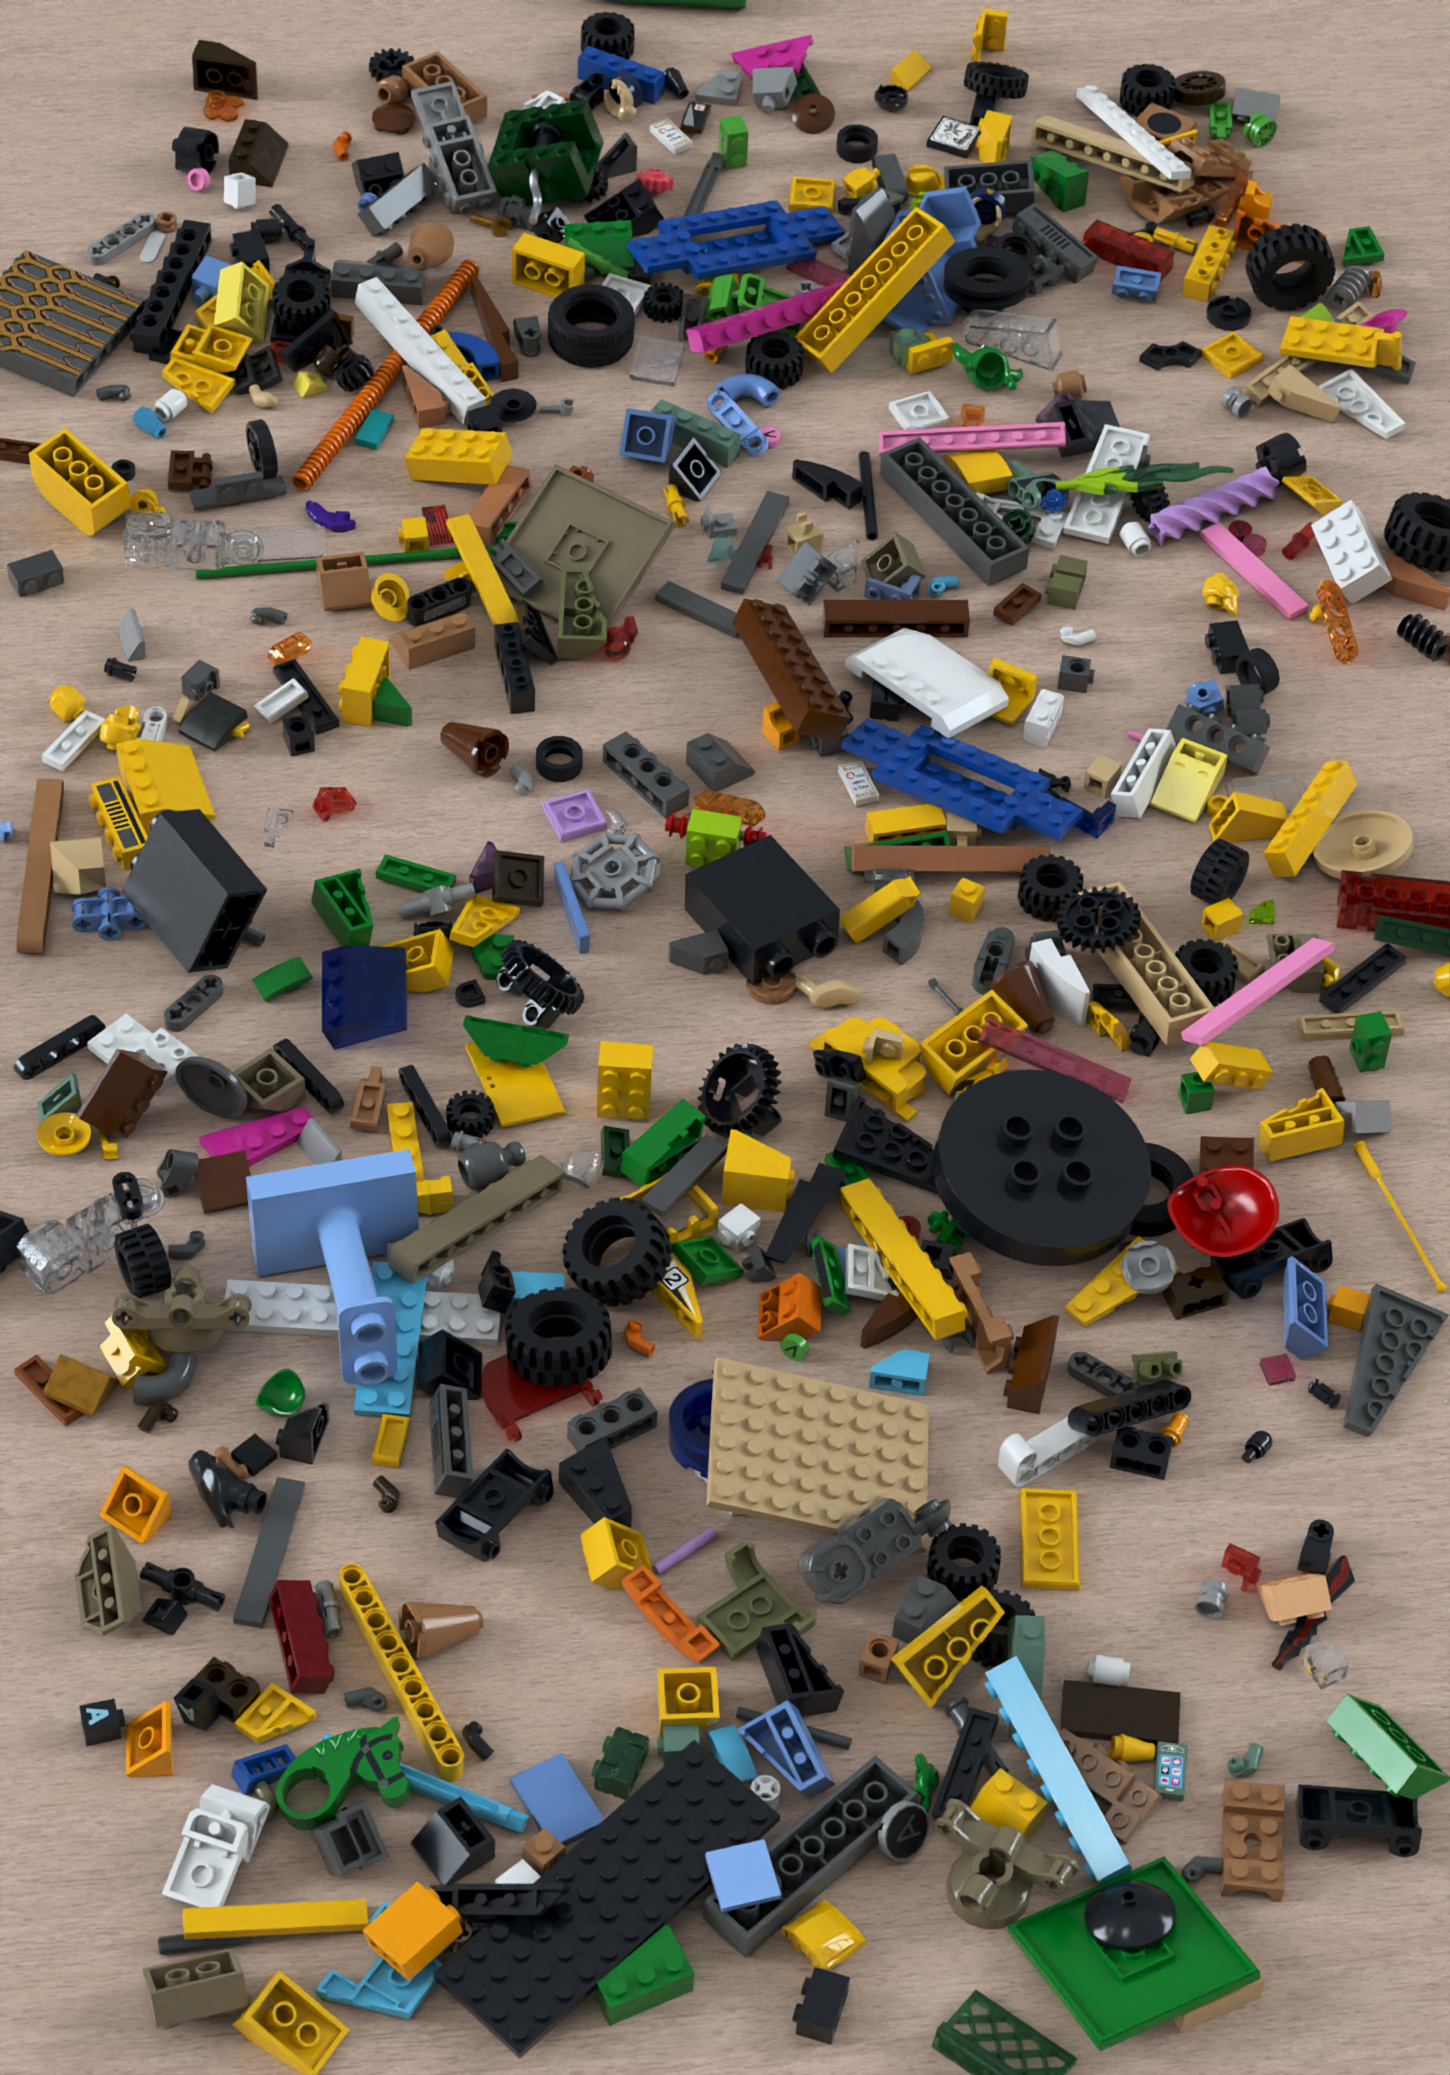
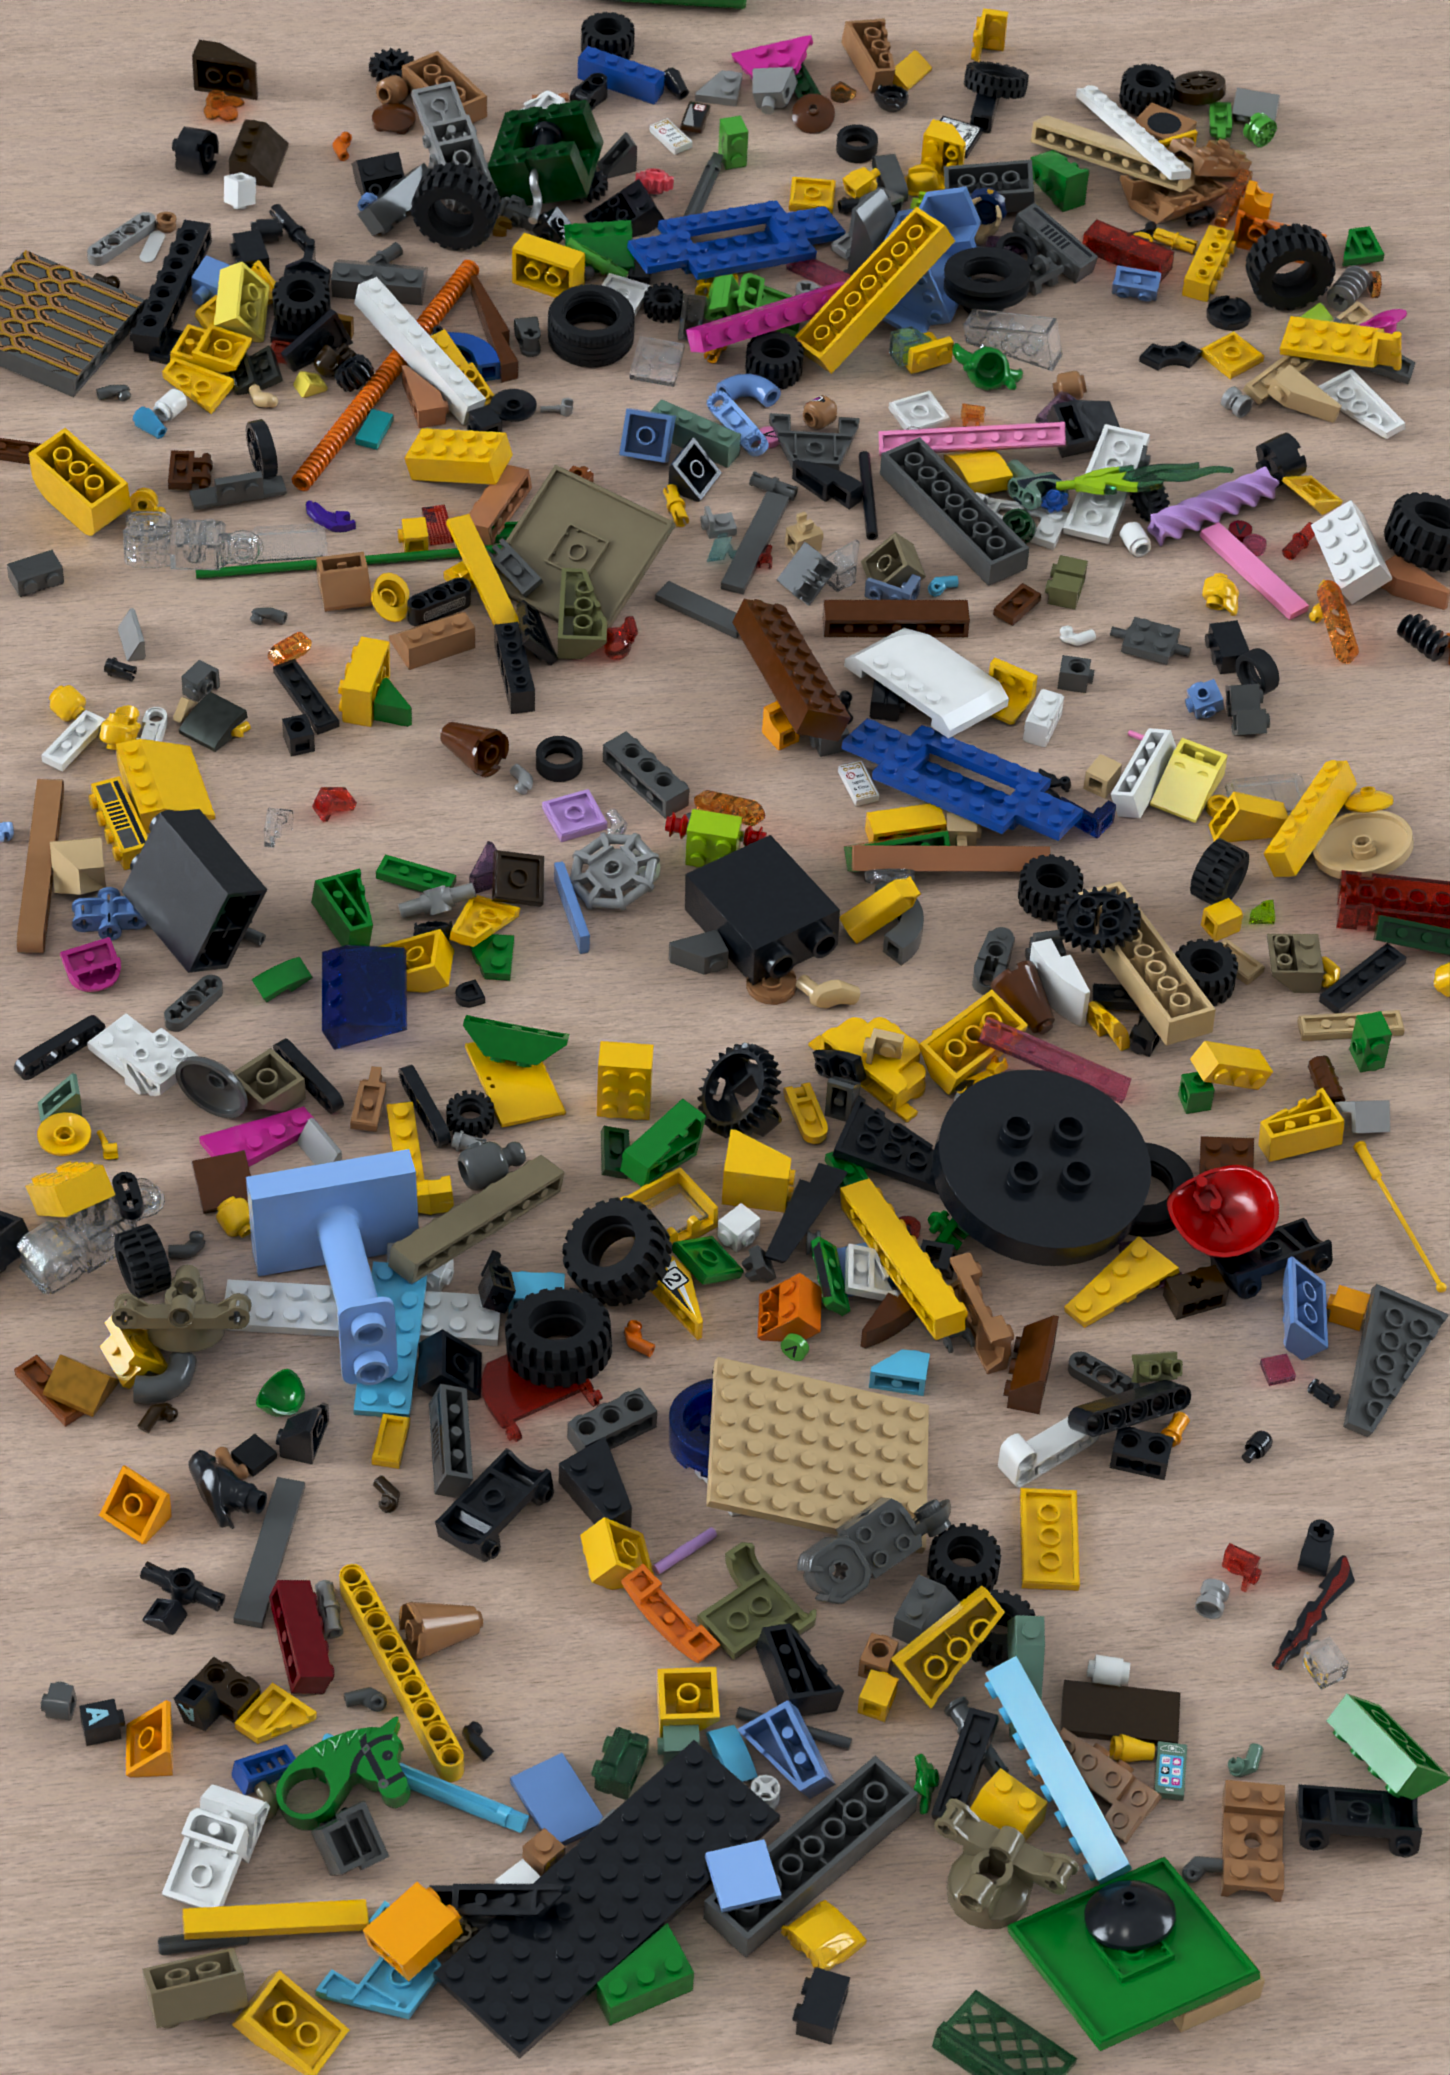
(59, 1701): none -> dark grey plate
(69, 1189): none -> yellow brick
(92, 965): none -> dark pink slope
(107, 1583): dark tan wedge -> none
(122, 1093): reddish brown slope -> none
(125, 469): black tile -> none
(177, 1171): dark grey piece -> none
(198, 179): bright pink tile -> none
(234, 1217): none -> yellow head
(281, 701): white tile -> none
(430, 245): medium nougat cone -> none
(454, 1842): black slope -> none
(461, 185): none -> black tyre
(548, 997): black piece -> none
(583, 1169): clear hair -> none
(622, 95): piece -> none
(684, 1175): dark grey tile -> none
(716, 762): dark grey slope -> none
(773, 485): none -> dark grey pin
(807, 1113): none -> yellow plate
(815, 447): none -> dark grey wing
(820, 412): none -> medium nougat head
(842, 92): none -> clear orange tile
(869, 51): none -> medium nougat wedge
(877, 1695): none -> yellow brick
(903, 1830): tile -> none
(934, 985): dark grey hinge -> none
(942, 146): none -> yellow slope
(966, 900): yellow brick -> none
(994, 137): yellow slope -> none
(1148, 1267): light grey tile -> none
(1150, 640): none -> dark grey plate
(1182, 727): dark grey brick -> none
(1257, 991): bright pink tile -> none
(1295, 1597): light nougat slope -> none
(1369, 800): none -> yellow dish

